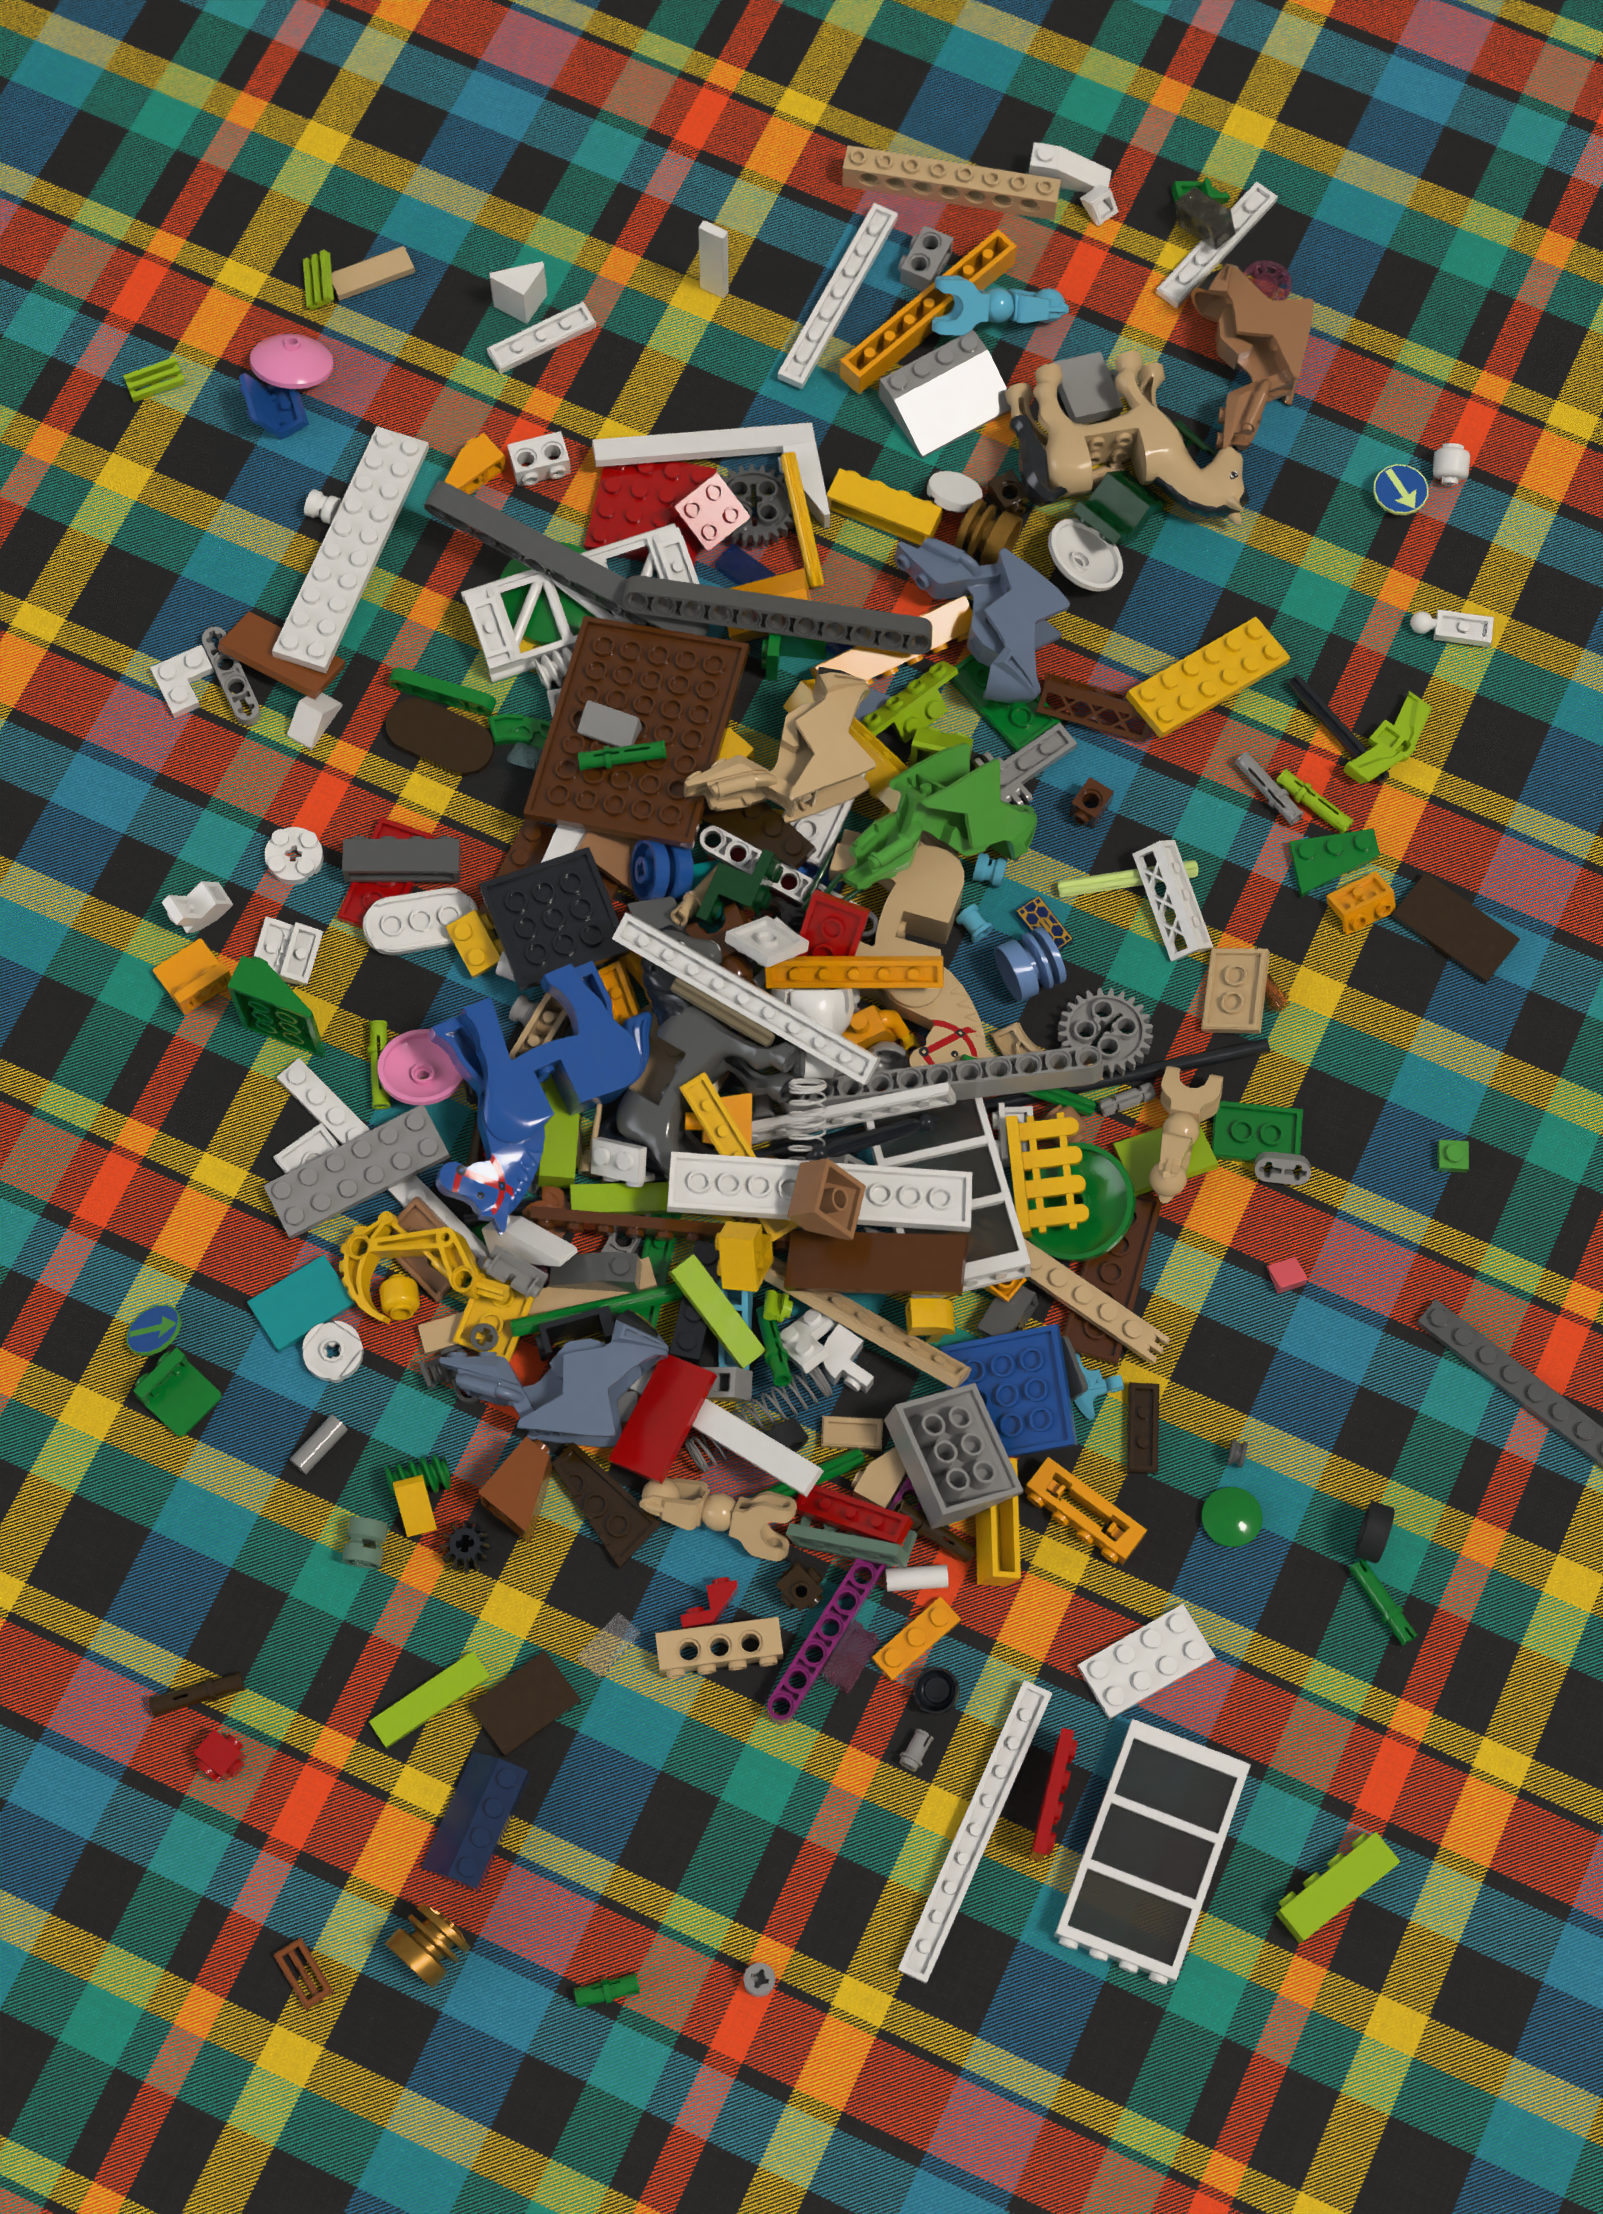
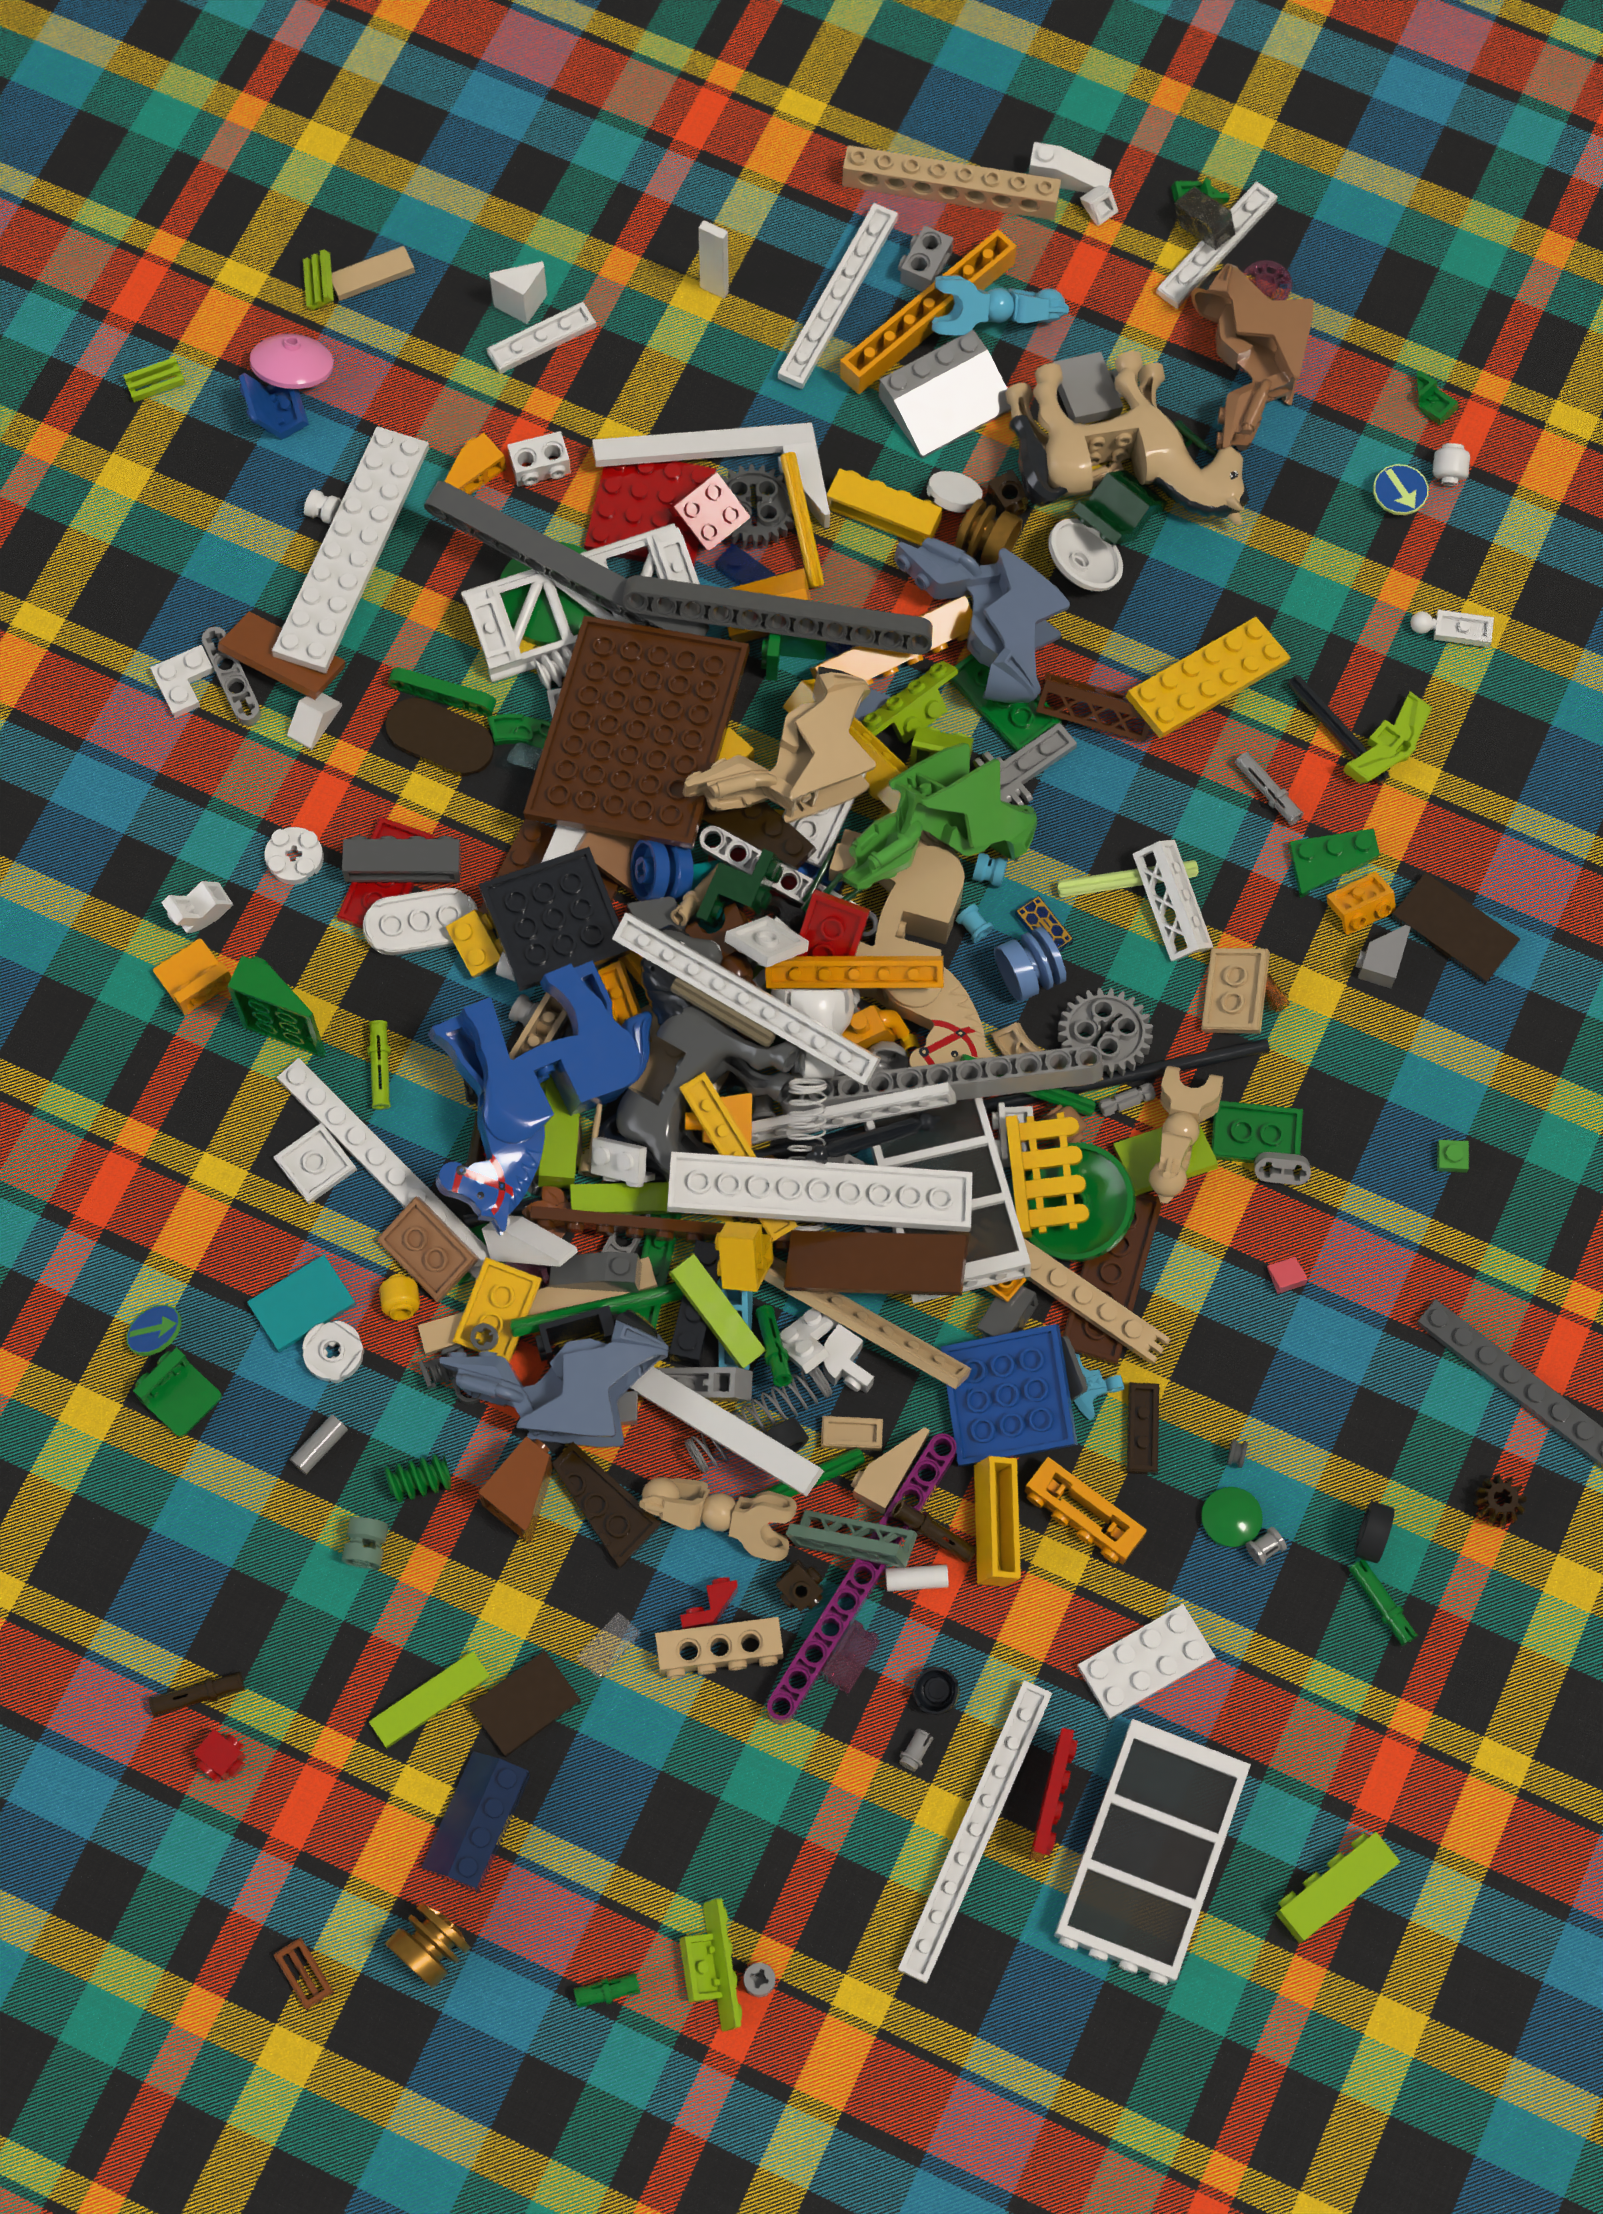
(288, 949): white slope -> none
(356, 1171): light grey plate -> none
(414, 1057): bright pink dish -> none
(414, 1505): yellow tile -> none
(455, 1263): yellow piece -> none
(474, 1552): black gear -> none
(522, 1275): light grey hinge -> none
(609, 725): light grey slope -> none
(609, 756): green pin -> none
(662, 1418): red tile -> none
(710, 1968): none -> lime bracket
(777, 1306): lime plate -> none
(826, 1199): medium nougat slope -> none
(854, 1515): red plate -> none
(916, 1639): light orange plate -> none
(930, 1318): yellow brick -> none
(952, 1454): light grey slope -> none
(1095, 793): reddish brown brick -> none
(1266, 1546): none -> light grey bush
(1322, 807): lime pin -> none
(1383, 957): none -> light grey slope
(1433, 401): none -> green slope
(1511, 1501): none -> dark brown gear

